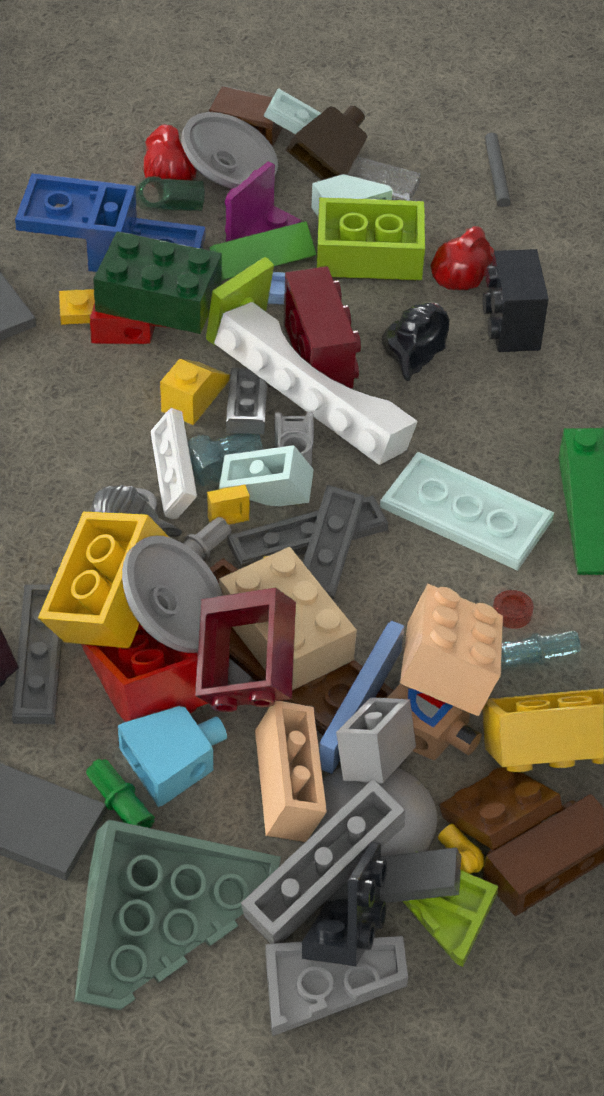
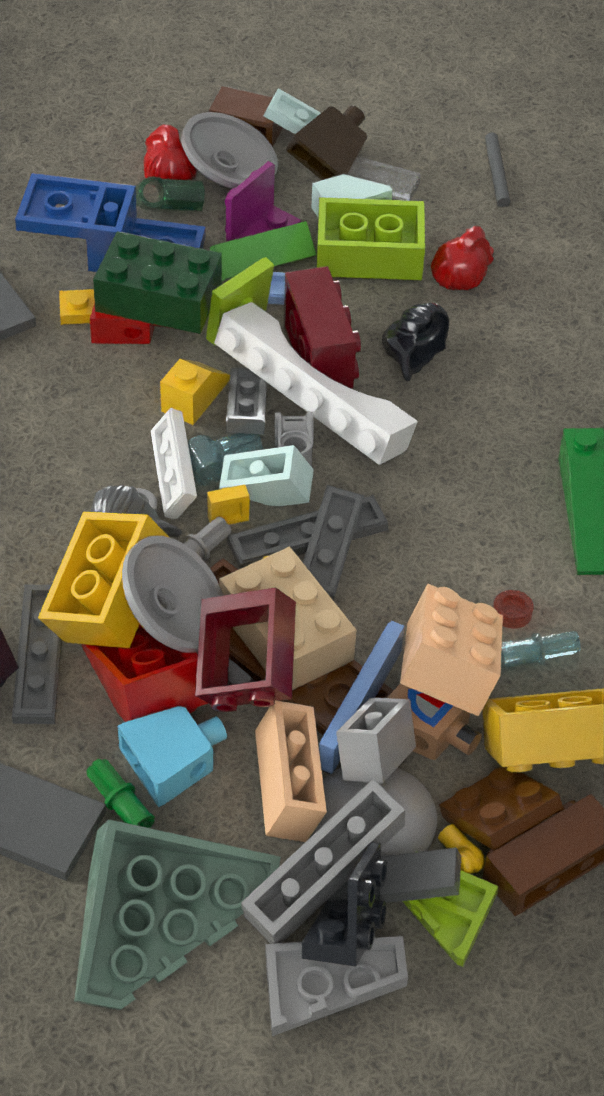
(467, 510): light aqua tile -> none
(516, 300): black brick -> none

